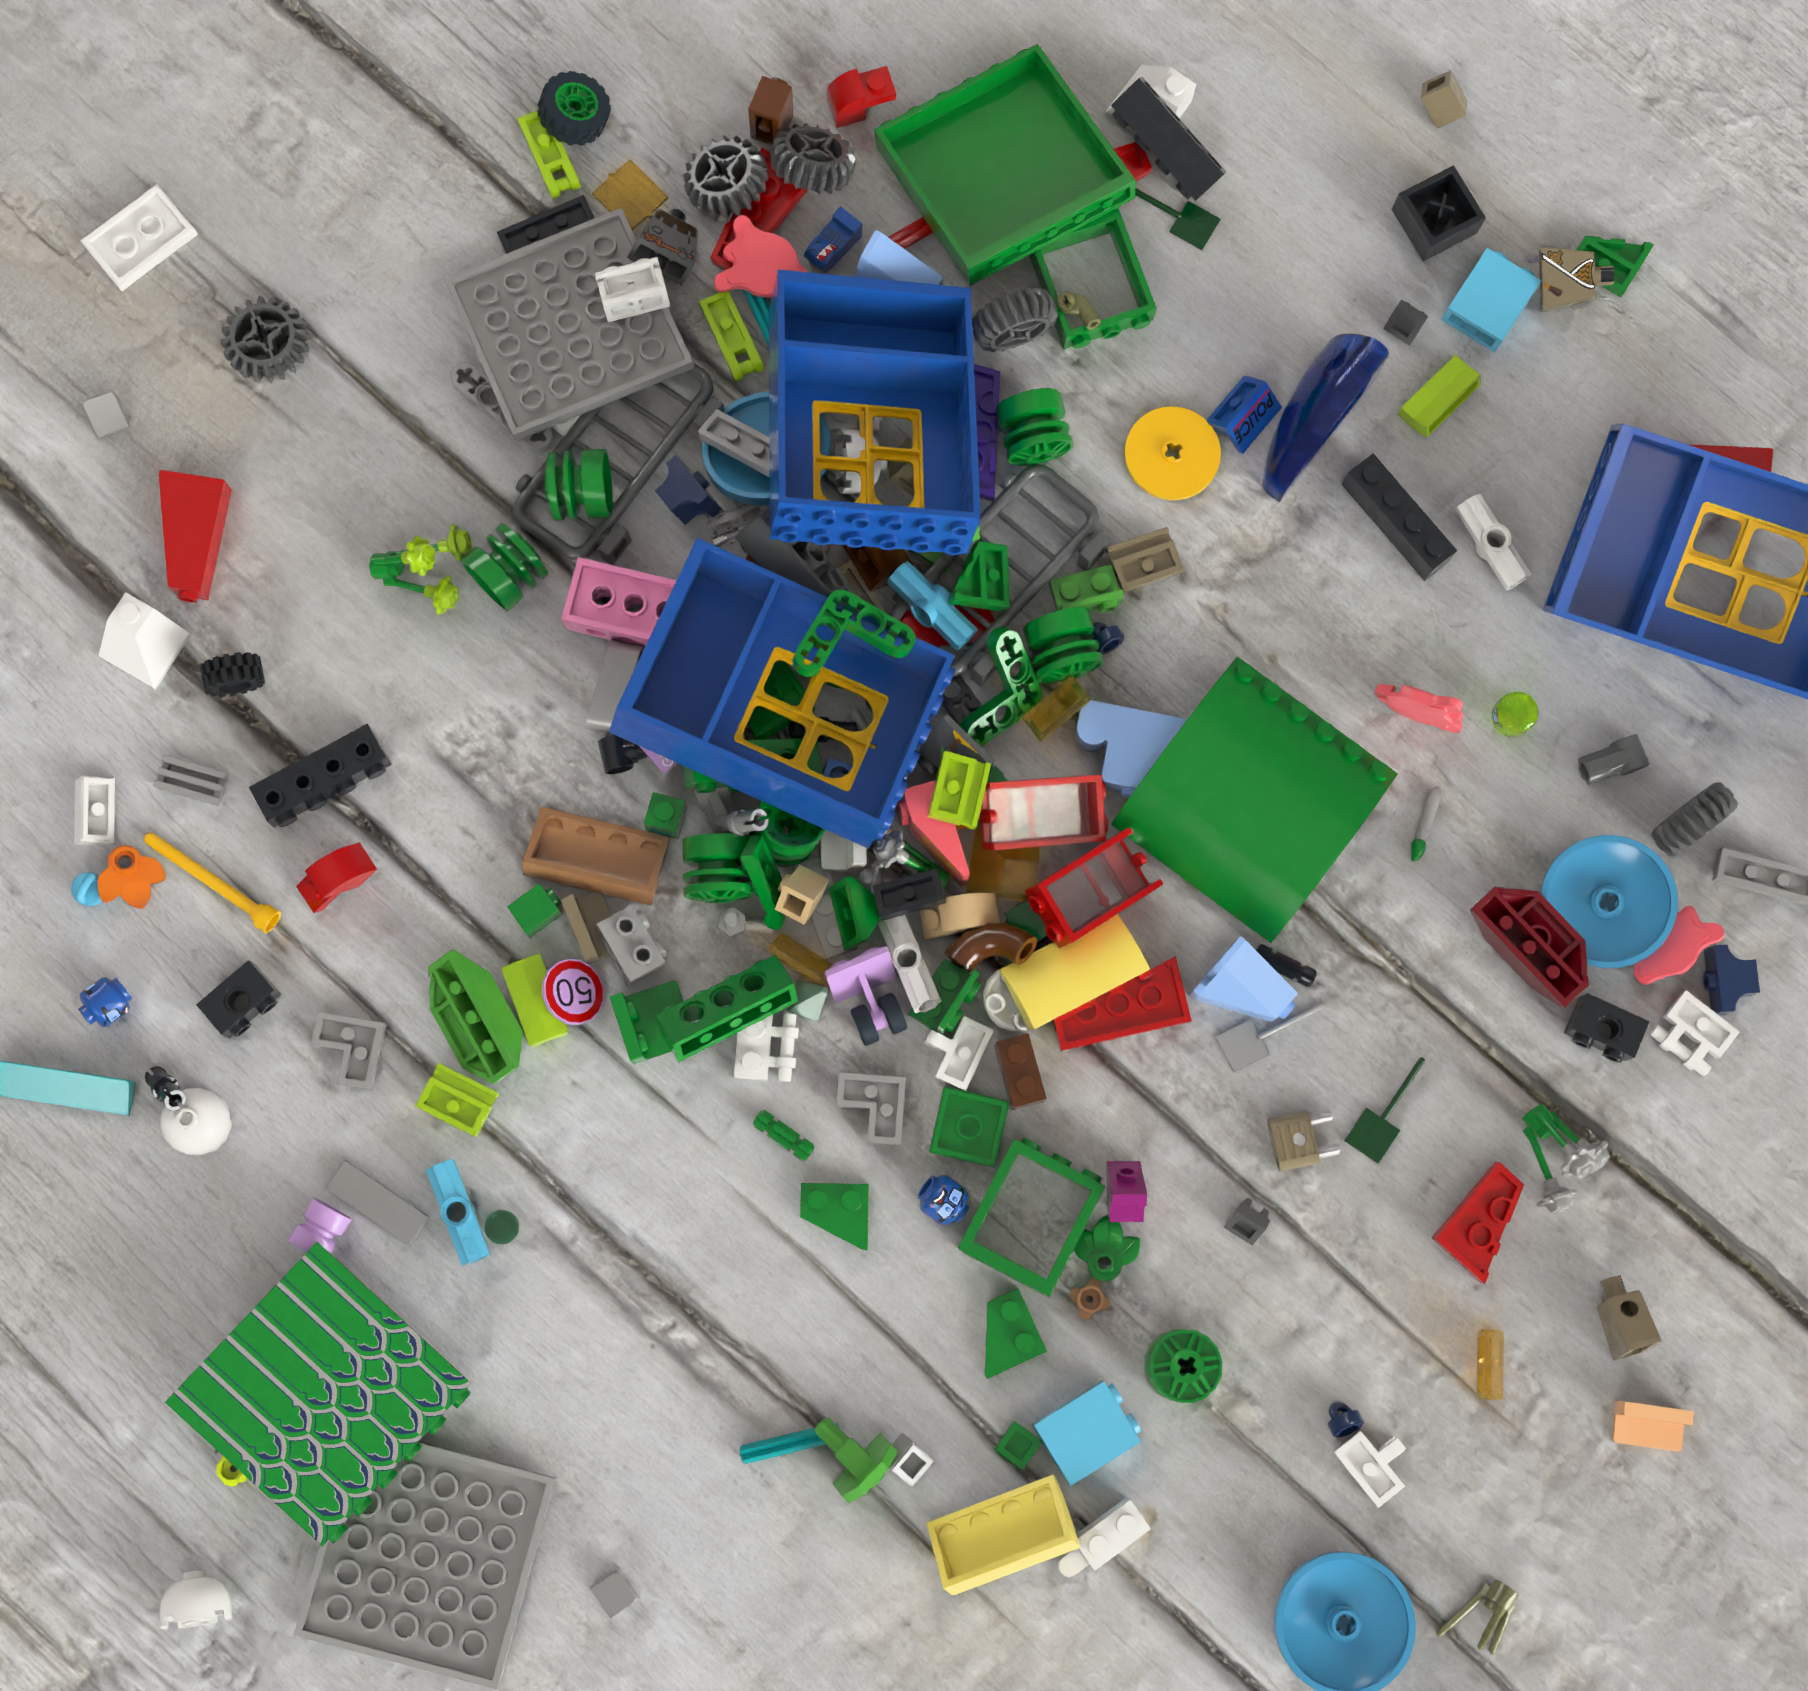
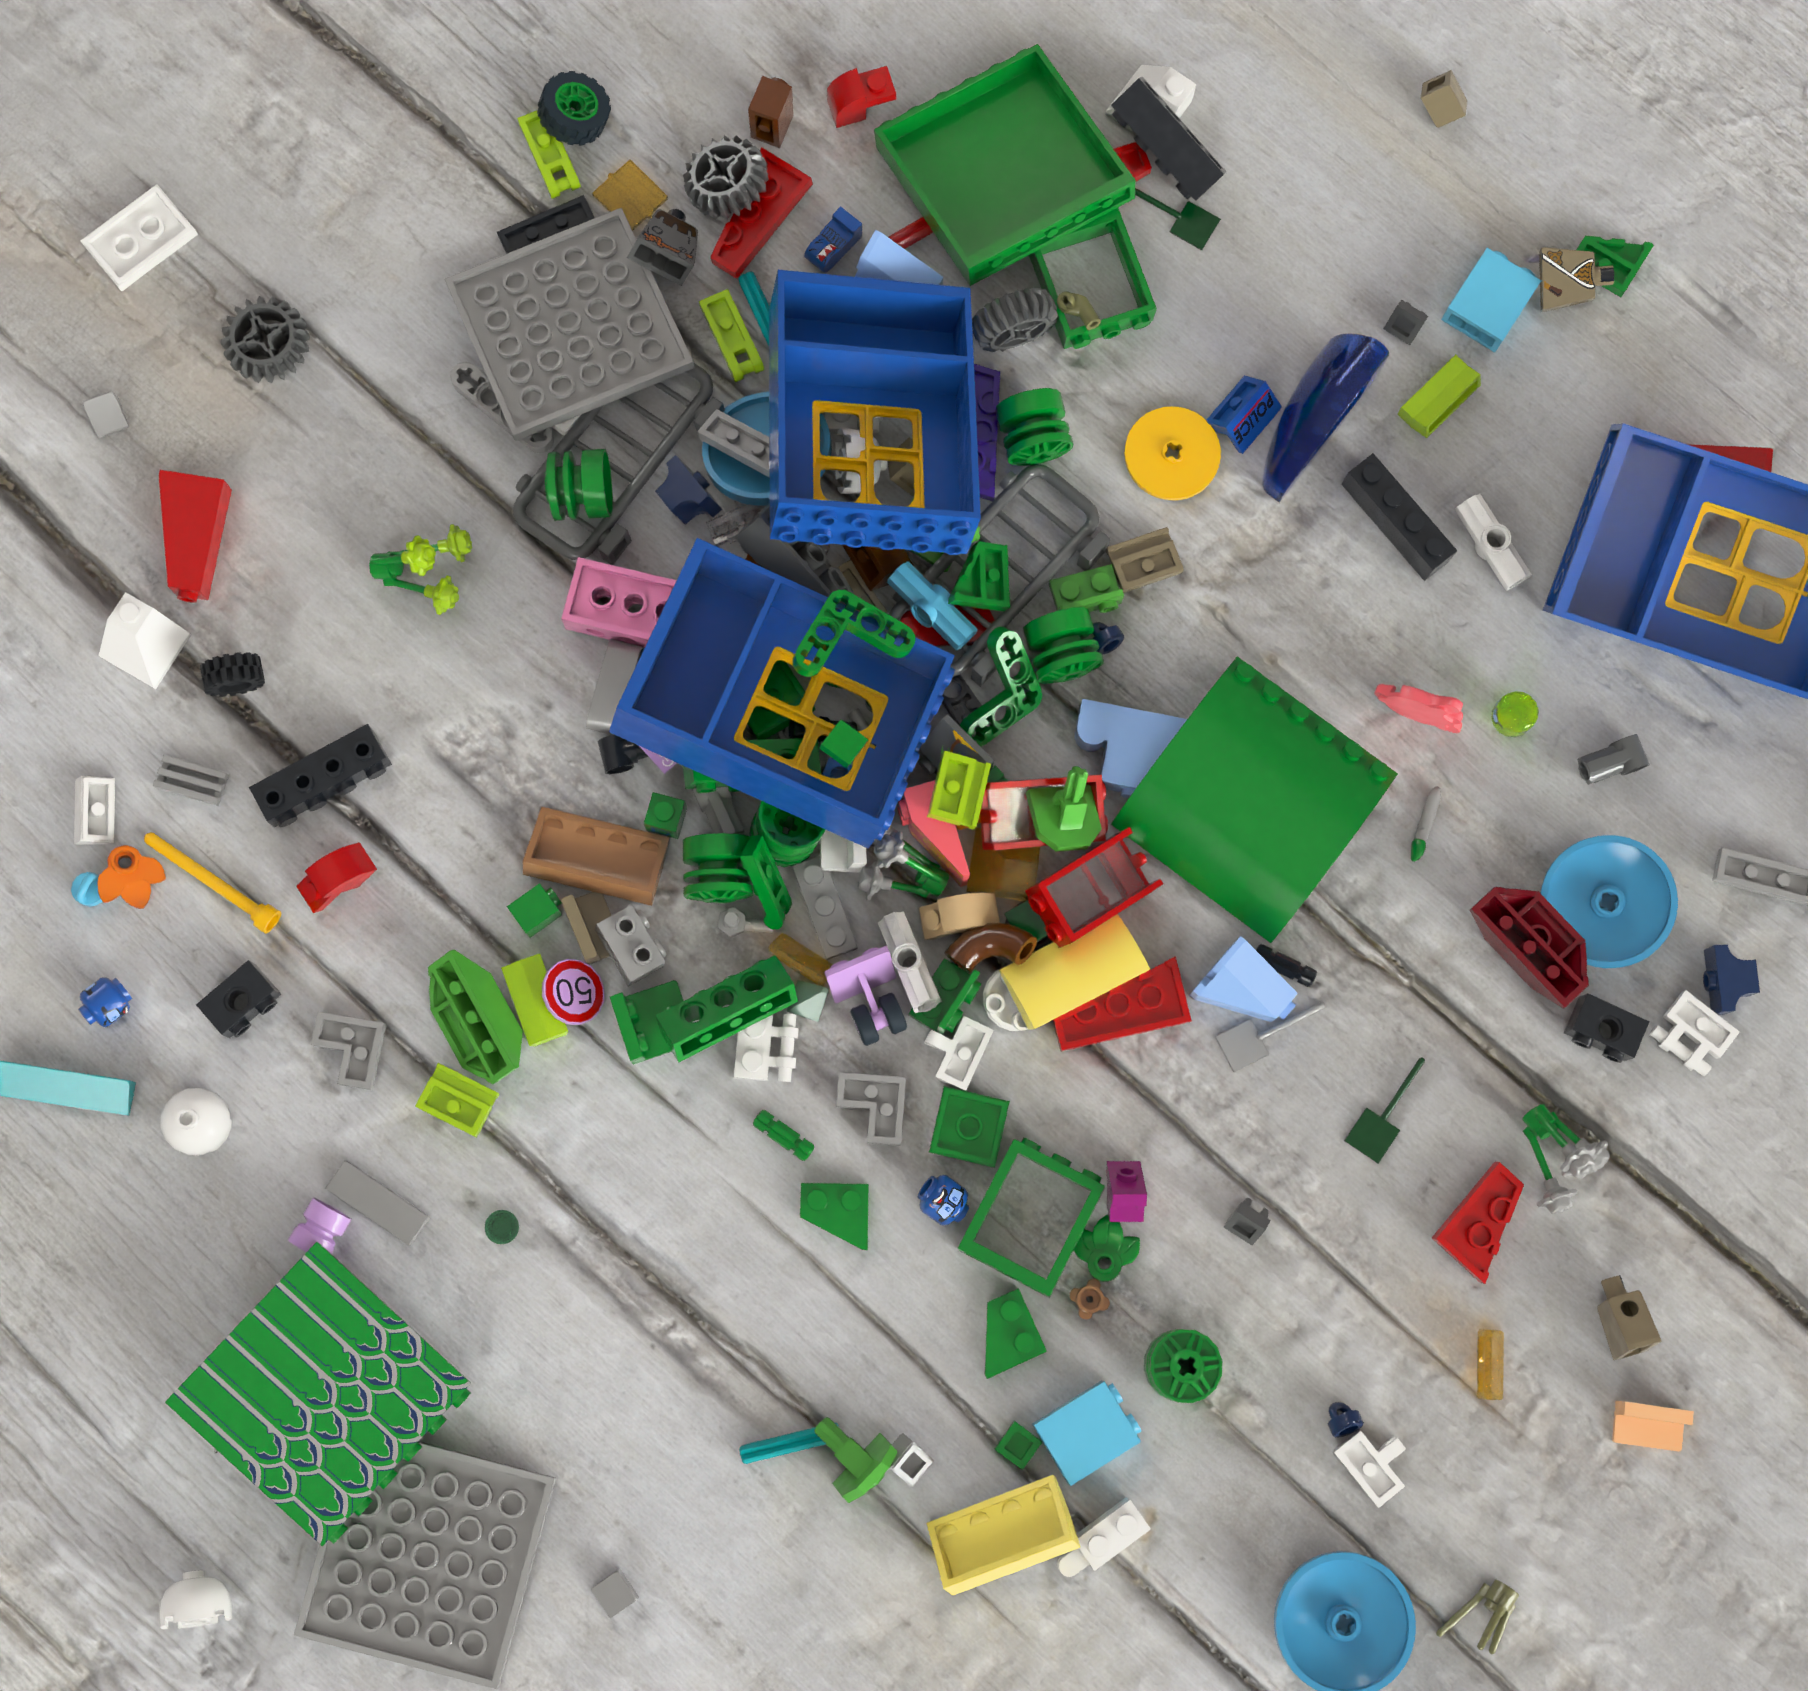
(165, 1088): black pin -> none
(224, 1472): neon yellow plate -> none
(451, 1190): medium azure piece -> none
(504, 566): green wheel -> none
(632, 289): white hinge -> none
(741, 822): light grey pin -> none
(755, 260): coral tile -> none
(800, 893): tan brick -> none
(812, 158): dark grey gear -> none
(843, 743): none -> green tile
(854, 911): green slope -> none
(909, 894): black plate -> none
(1020, 1071): reddish brown brick -> none
(1056, 708): clear yellow slope -> none
(1065, 815): none -> bright green piece
(1295, 1141): dark tan piece -> none
(1438, 213): black brick -> none
(1680, 948): coral tile -> none
(1694, 819): dark grey gear -> none

